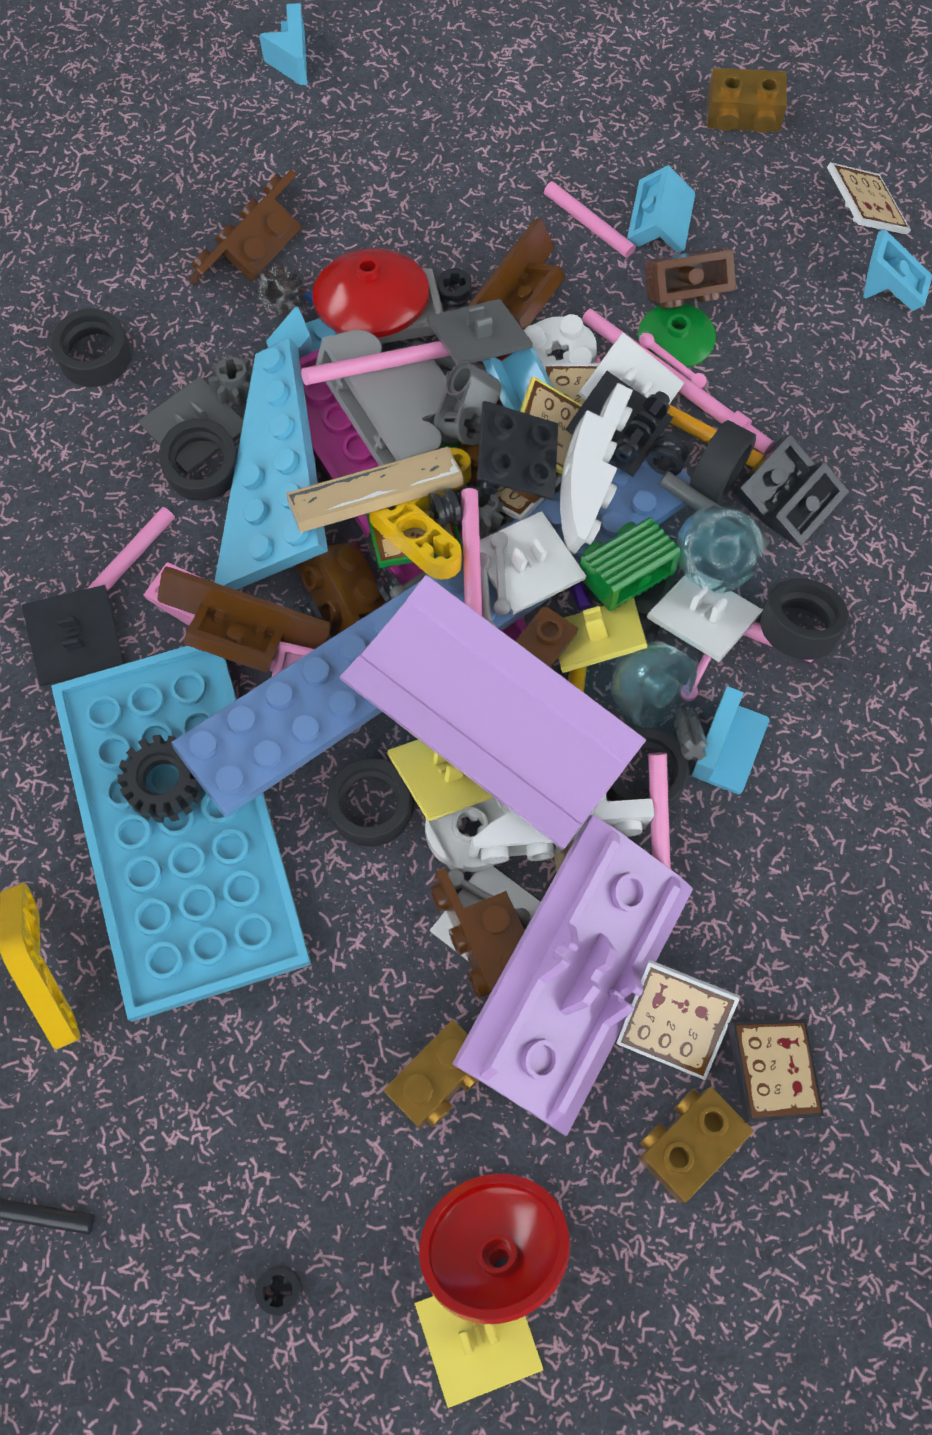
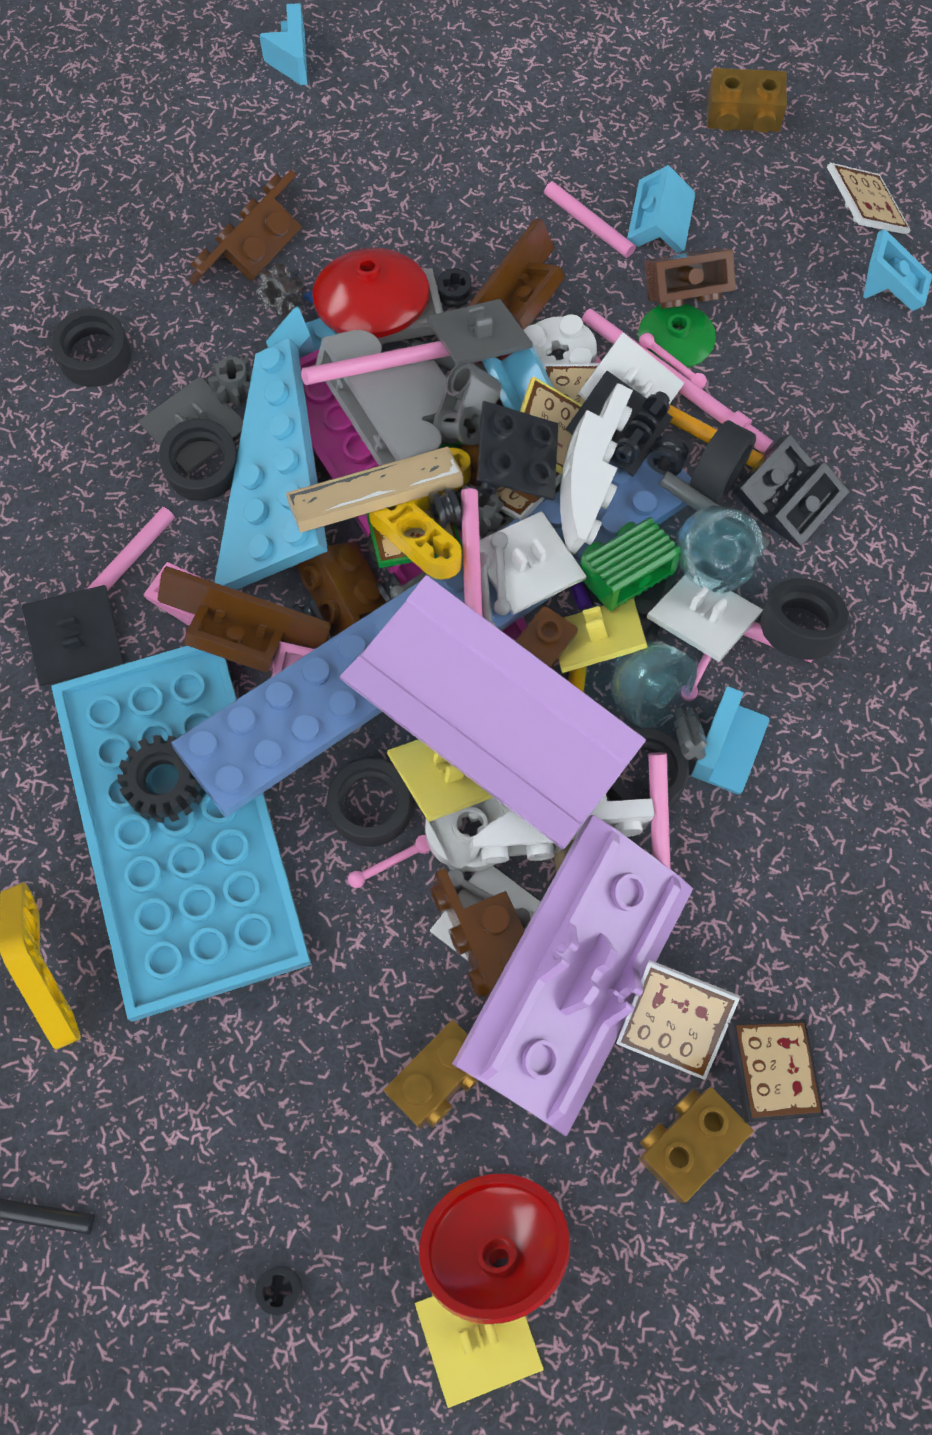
(357, 879): none -> bright pink hinge

